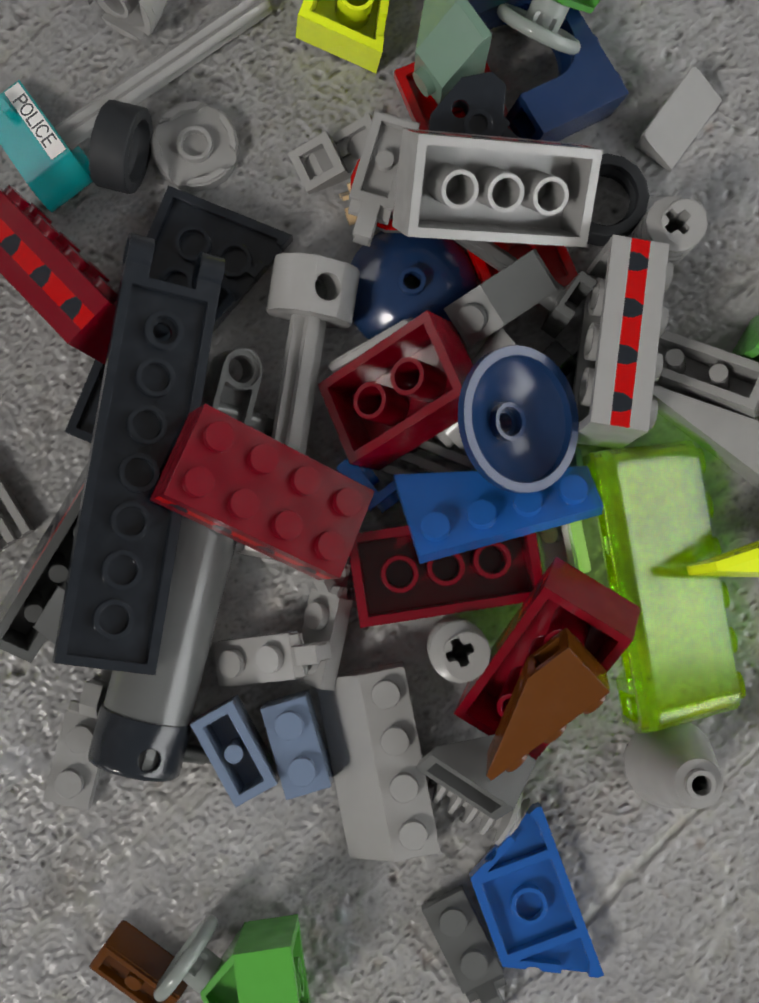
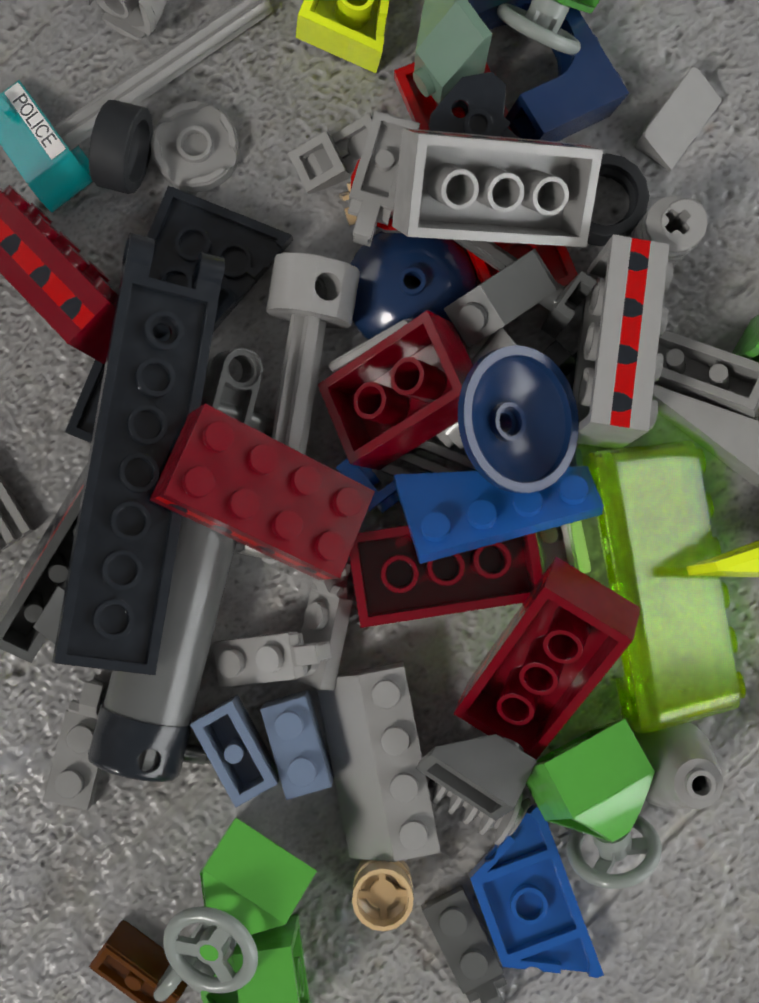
(245, 891): none -> bright green piece
(382, 894): none -> tan wheel
(475, 652): light grey piece -> none
(550, 693): reddish brown slope -> none
(599, 790): none -> bright green piece

